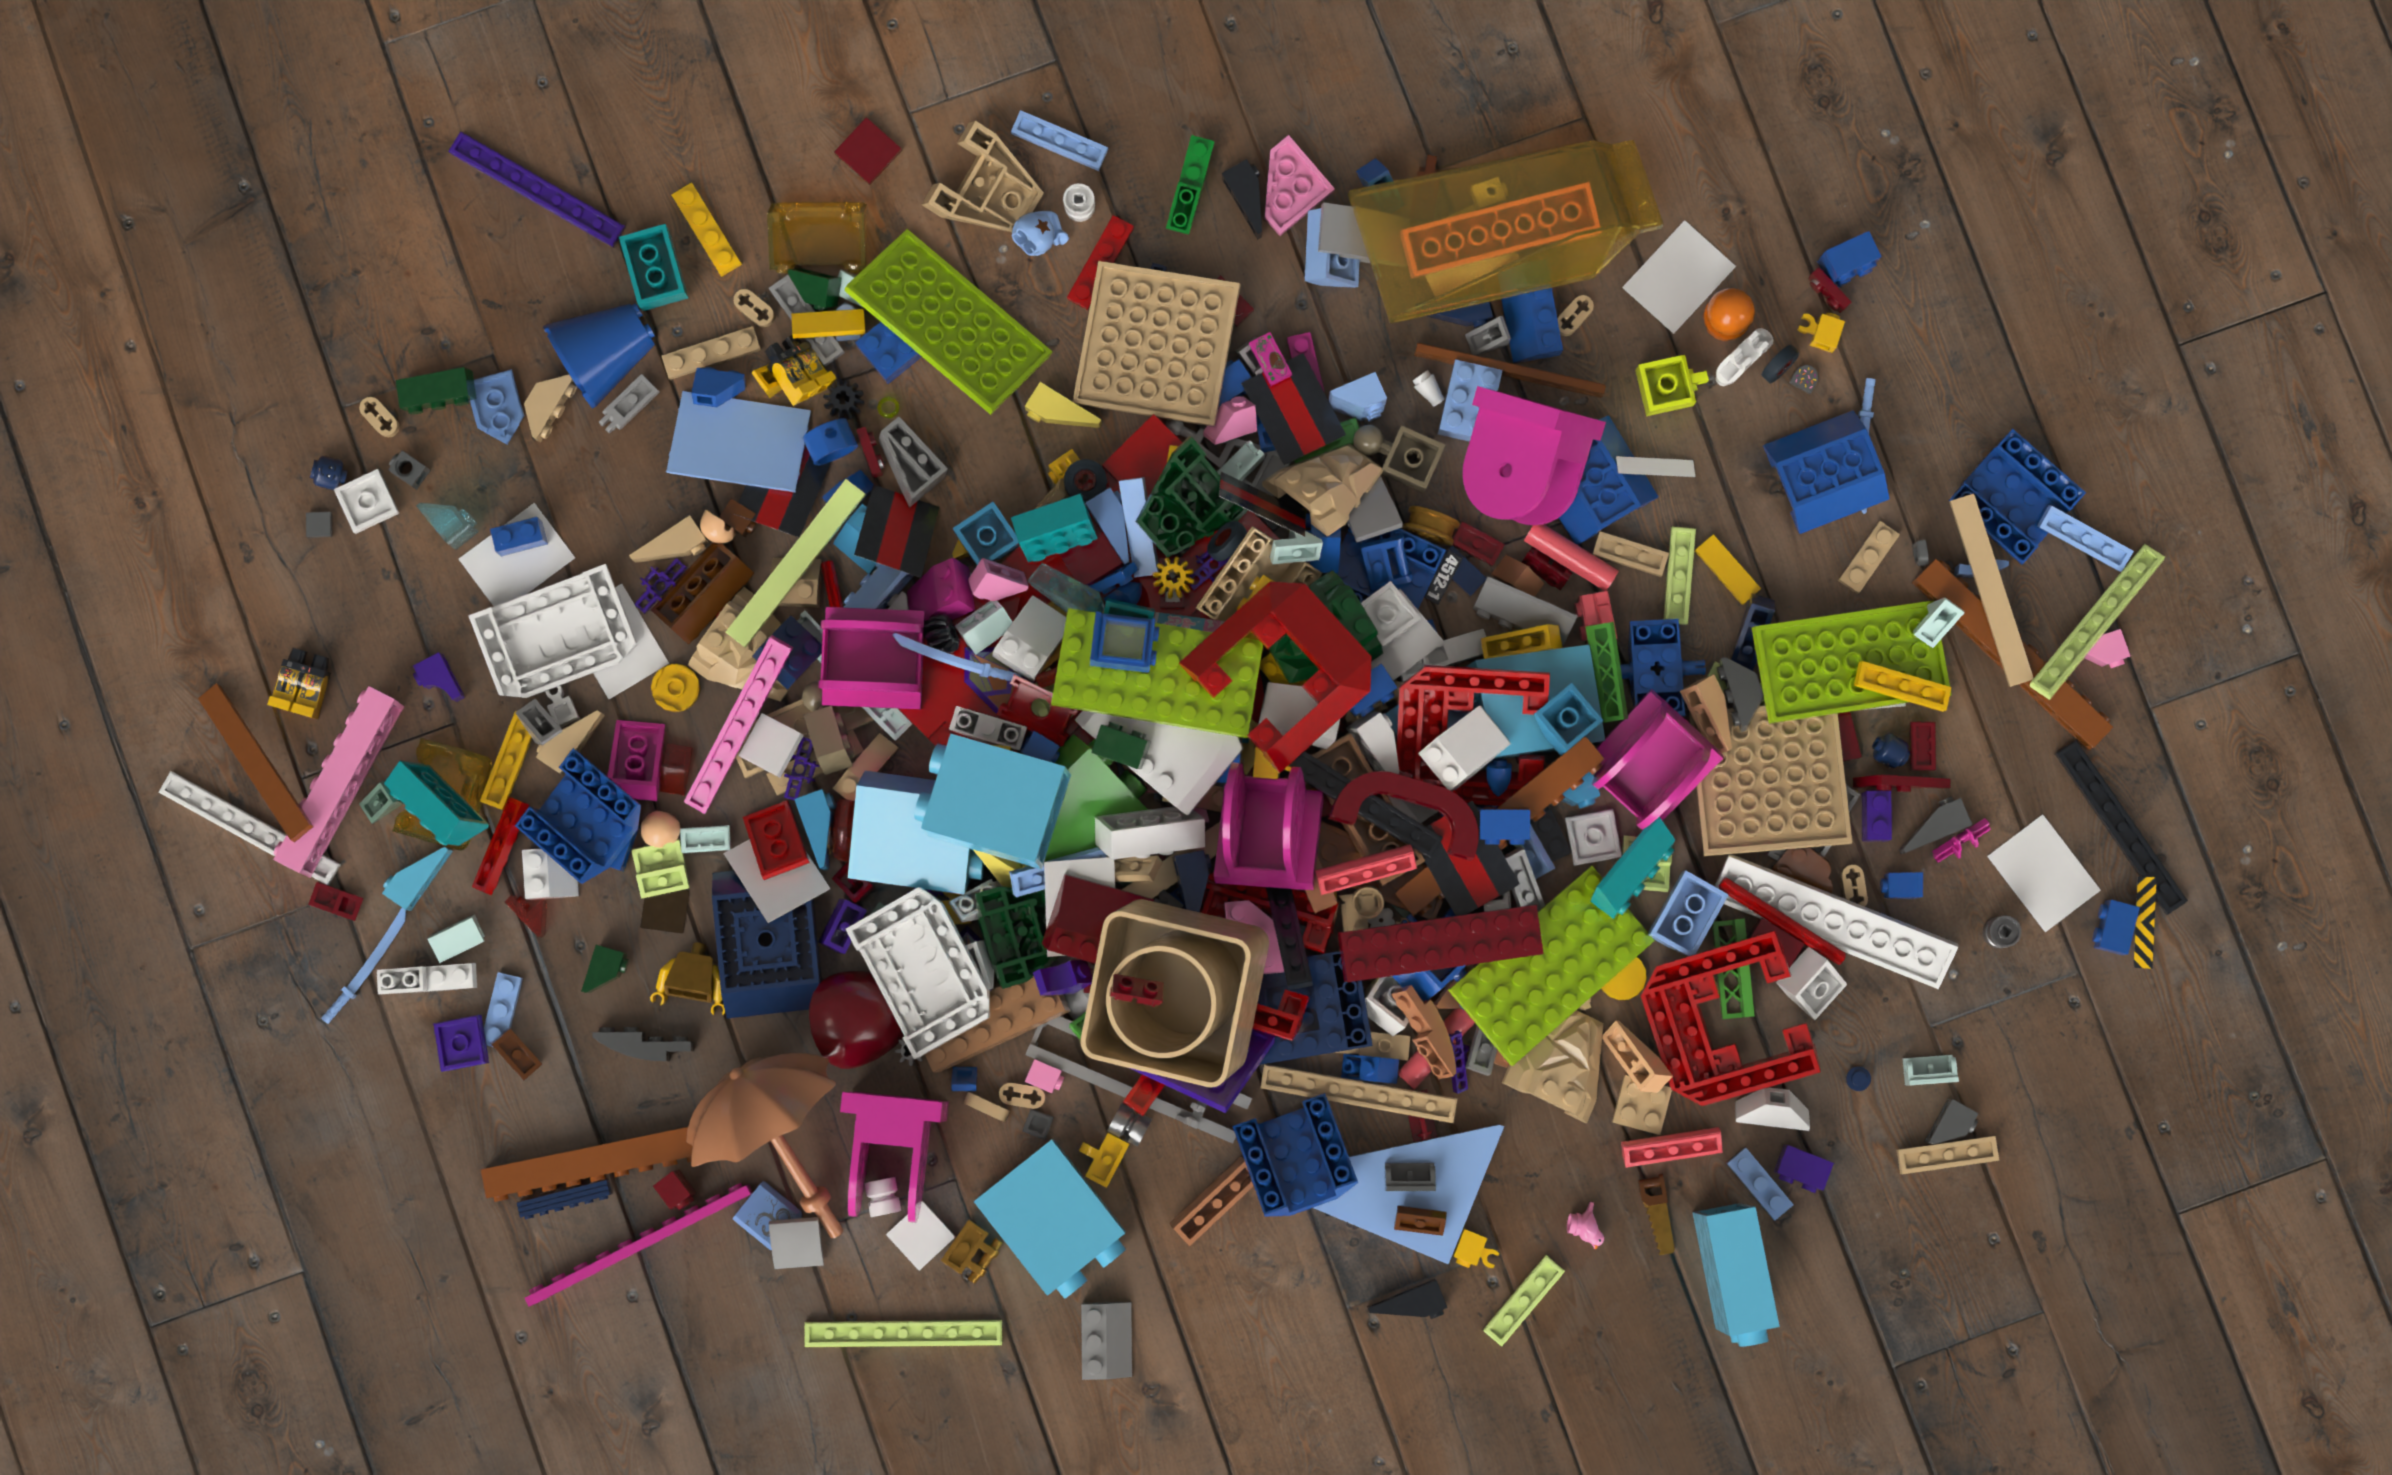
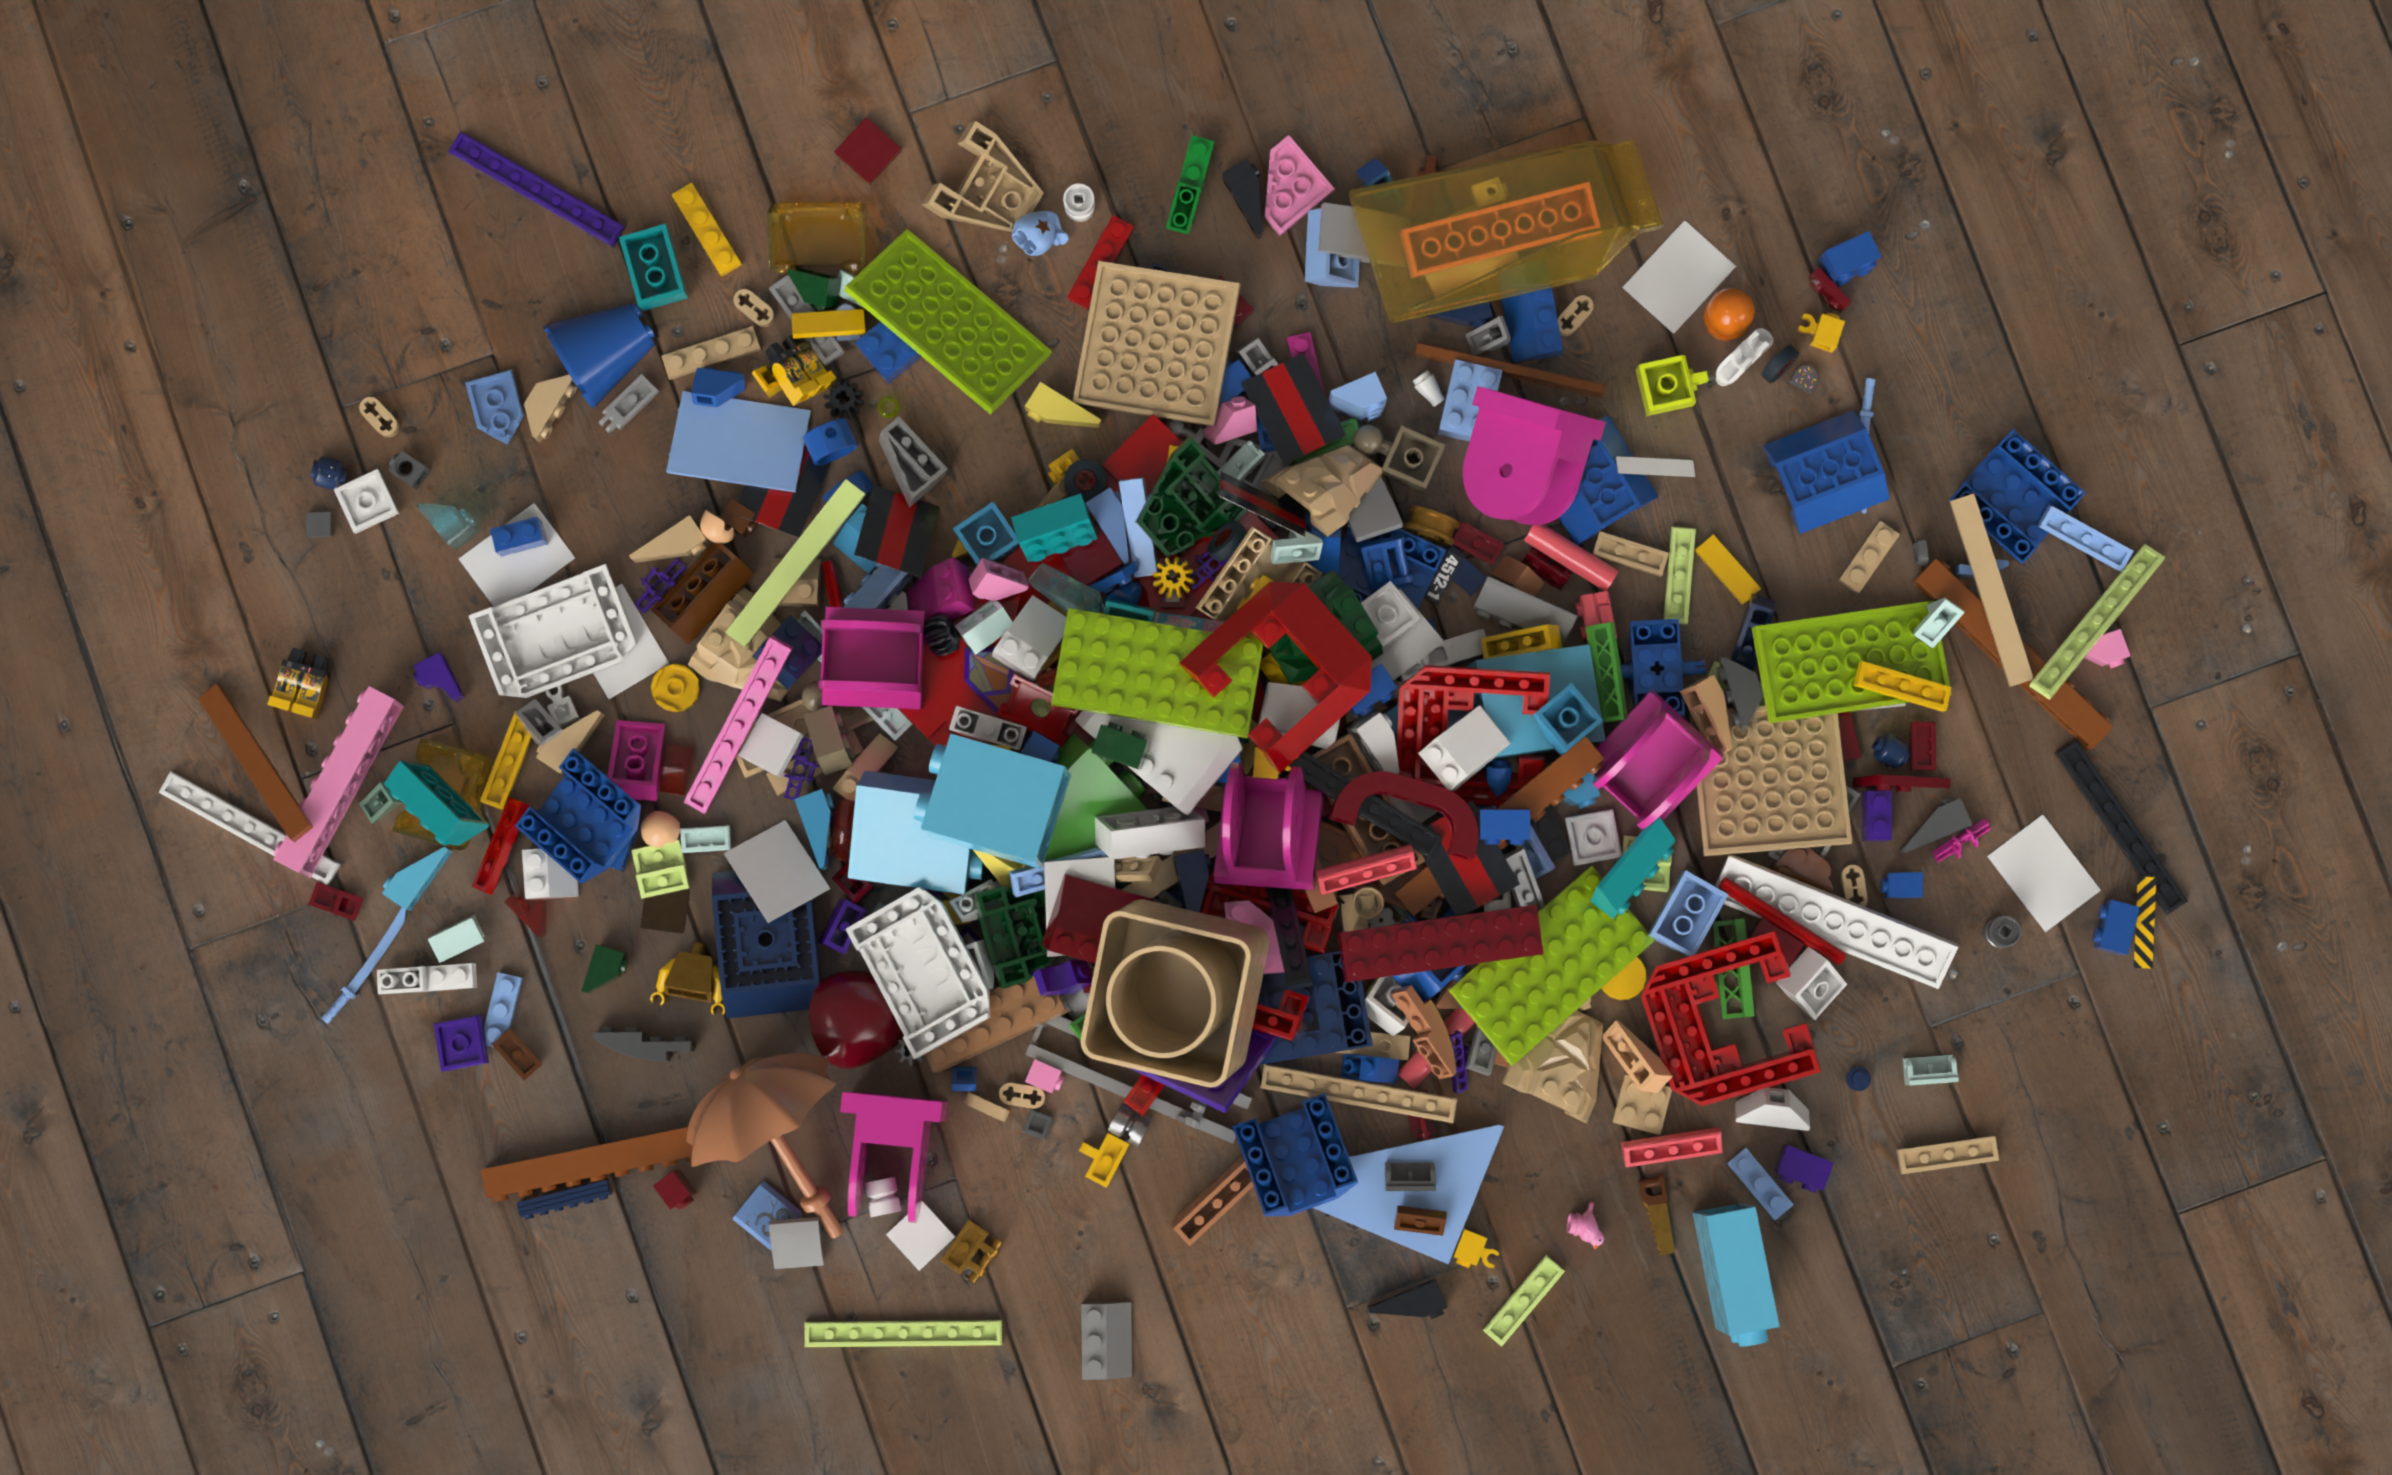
(436, 390): dark green brick -> none
(629, 1248): dark pink plate -> none
(775, 840): red tile -> none
(874, 461): dark red piece -> none
(983, 669): light blue sword -> none
(1052, 1220): medium azure brick -> none
(1059, 140): light blue plate -> none
(1123, 642): window -> none
(1146, 991): dark red hinge -> none
(1270, 359): dark pink tile -> none
(1952, 1122): dark grey slope -> none

